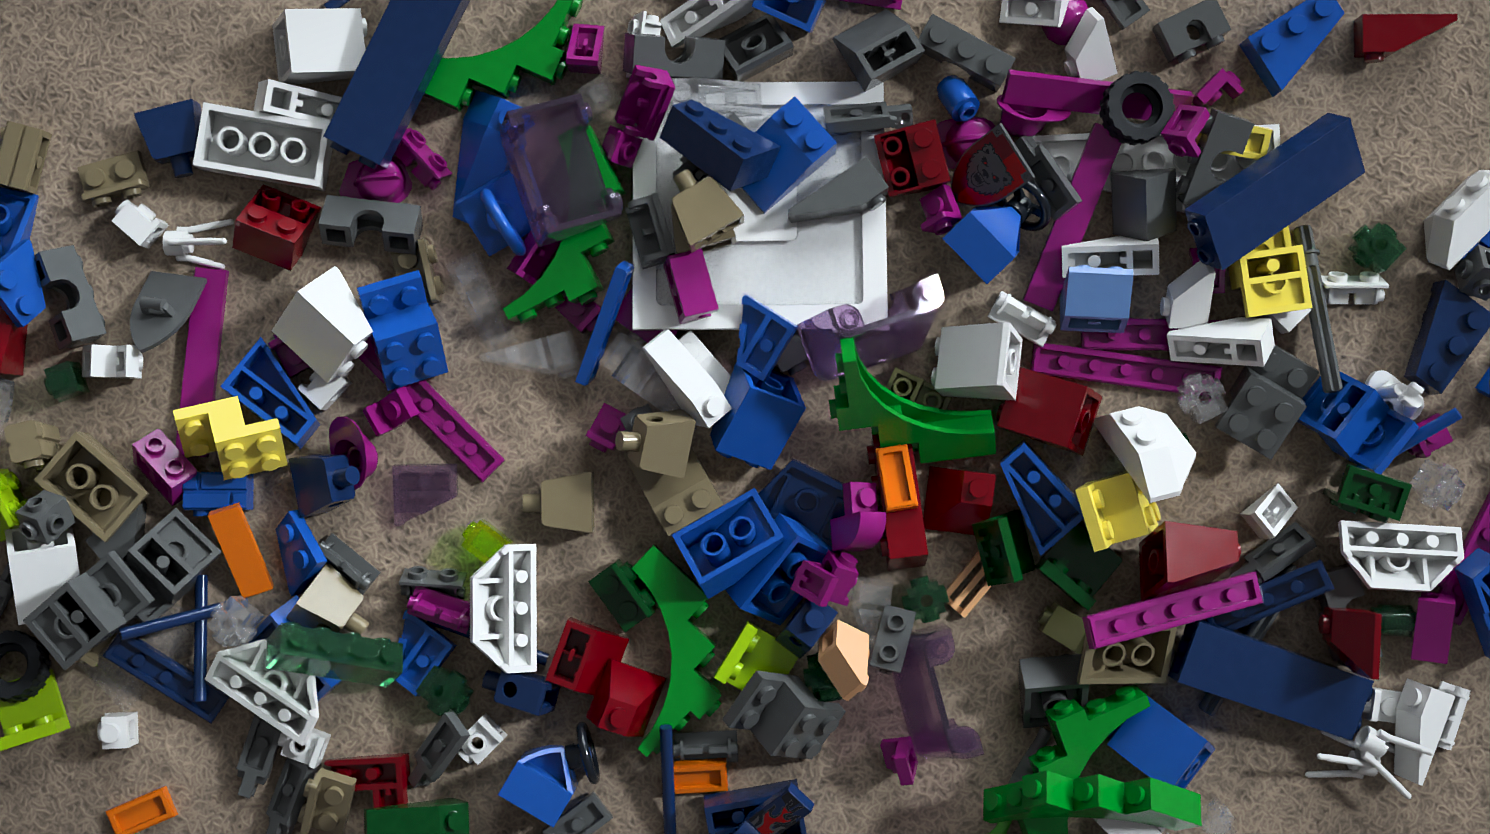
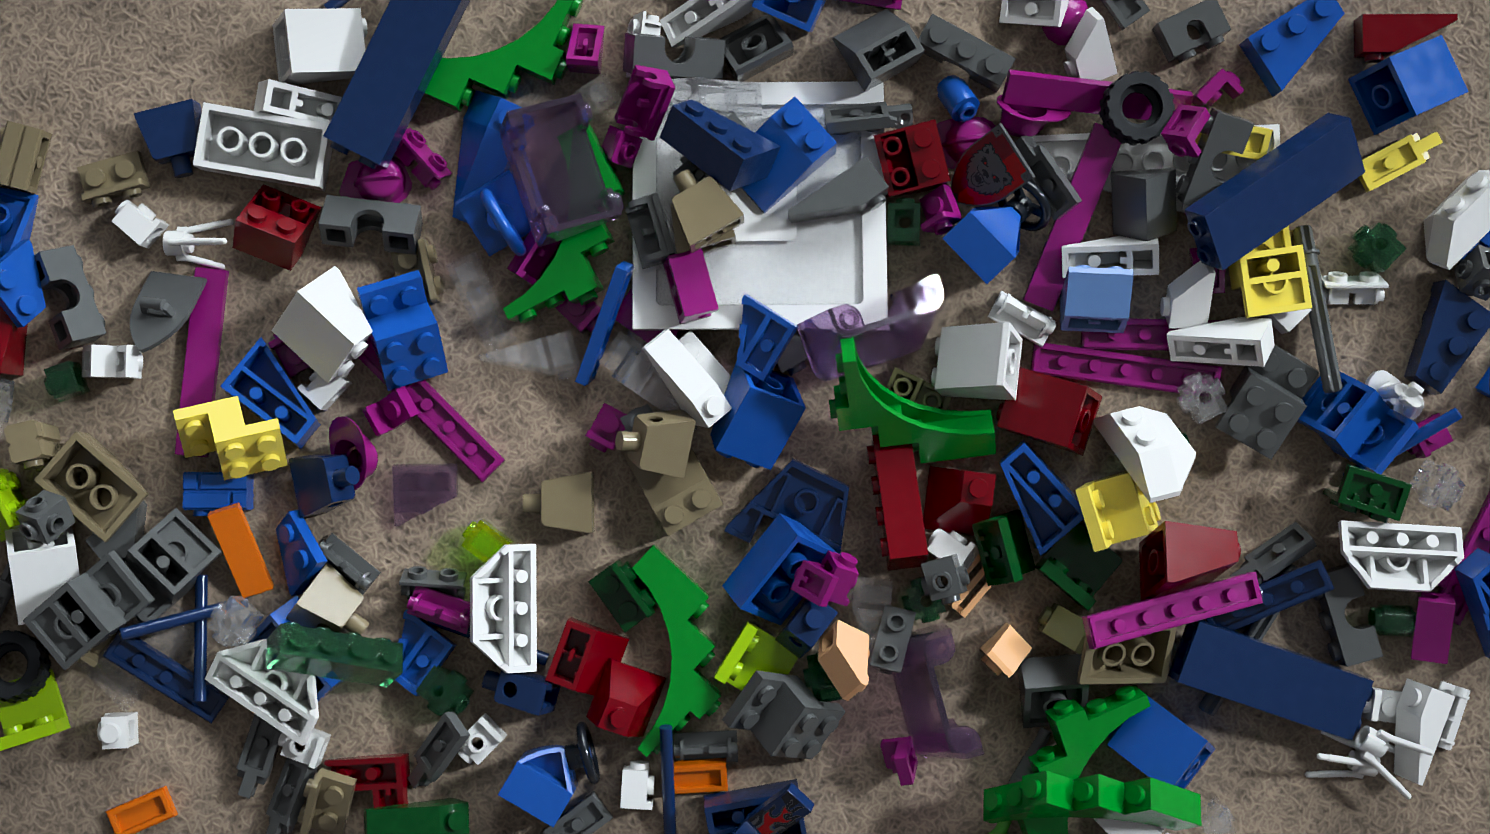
(163, 465): magenta bracket -> none
(637, 786): none -> white brick
(728, 542): blue slope -> none
(862, 523): magenta brick -> none
(896, 478): orange tile -> none
(904, 209): none -> clear green brick
(945, 545): none -> white brick
(951, 569): none -> dark grey brick
(1005, 651): none -> light nougat slope
(1269, 512): white slope -> none
(1354, 638): dark red slope -> none
(1397, 159): none -> light yellow hinge
(1408, 84): none -> blue slope

